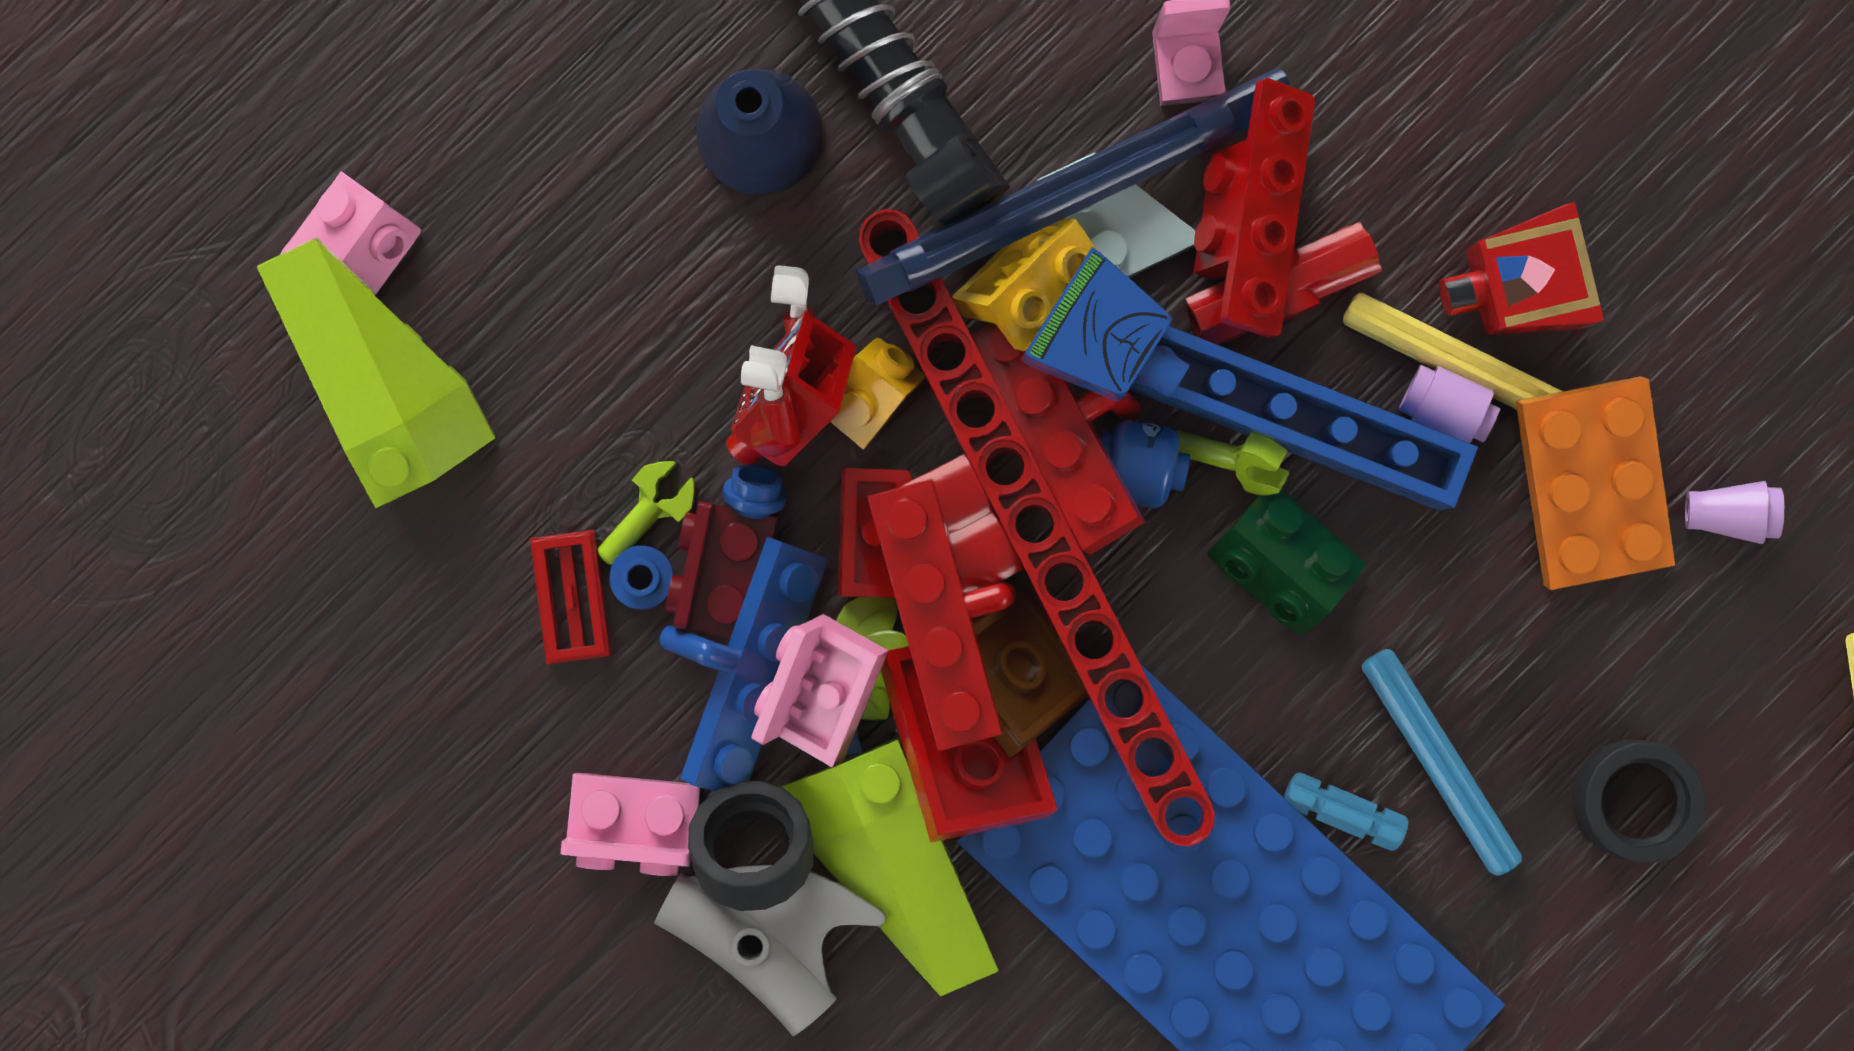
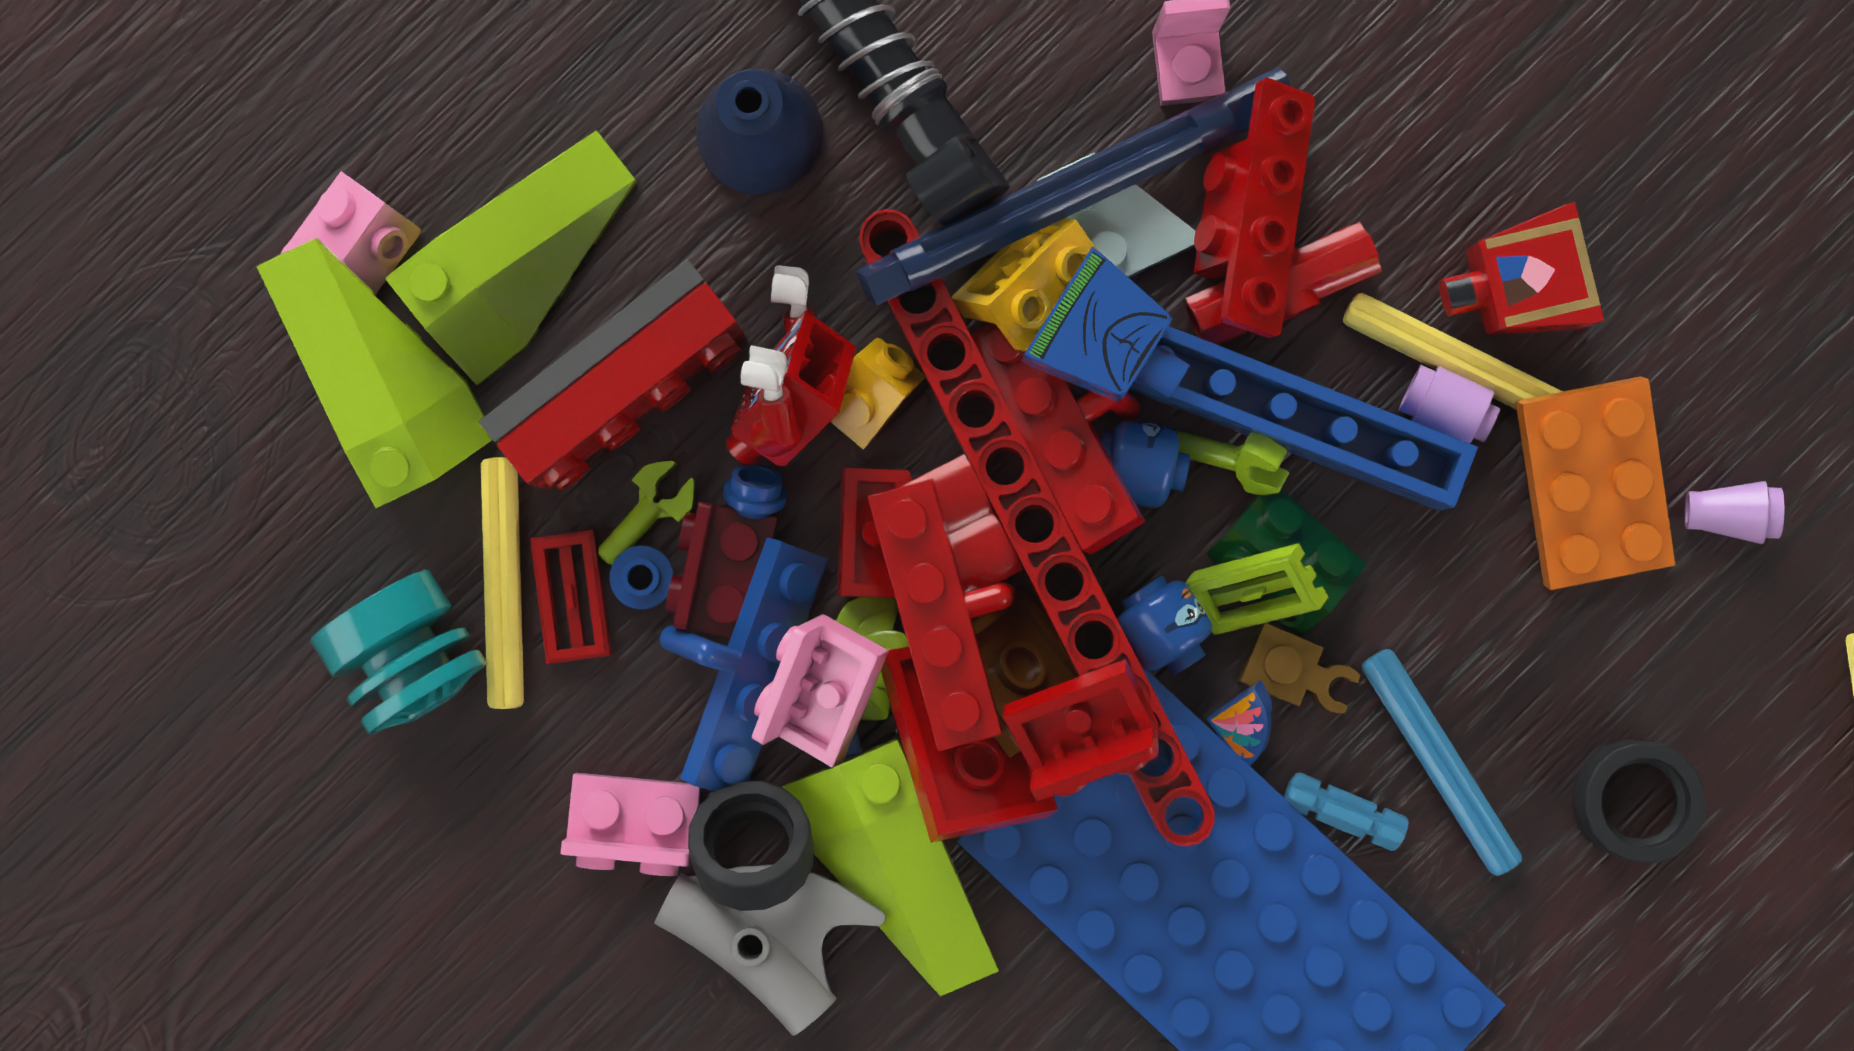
(398, 652): none -> teal wheel
(502, 584): none -> light yellow axle
(504, 266): none -> lime wedge
(614, 379): none -> red piece
(1084, 730): none -> red bracket
(1165, 625): none -> blue head
(1245, 722): none -> tile
(1290, 668): none -> pearl gold plate
(1295, 575): none -> lime tile

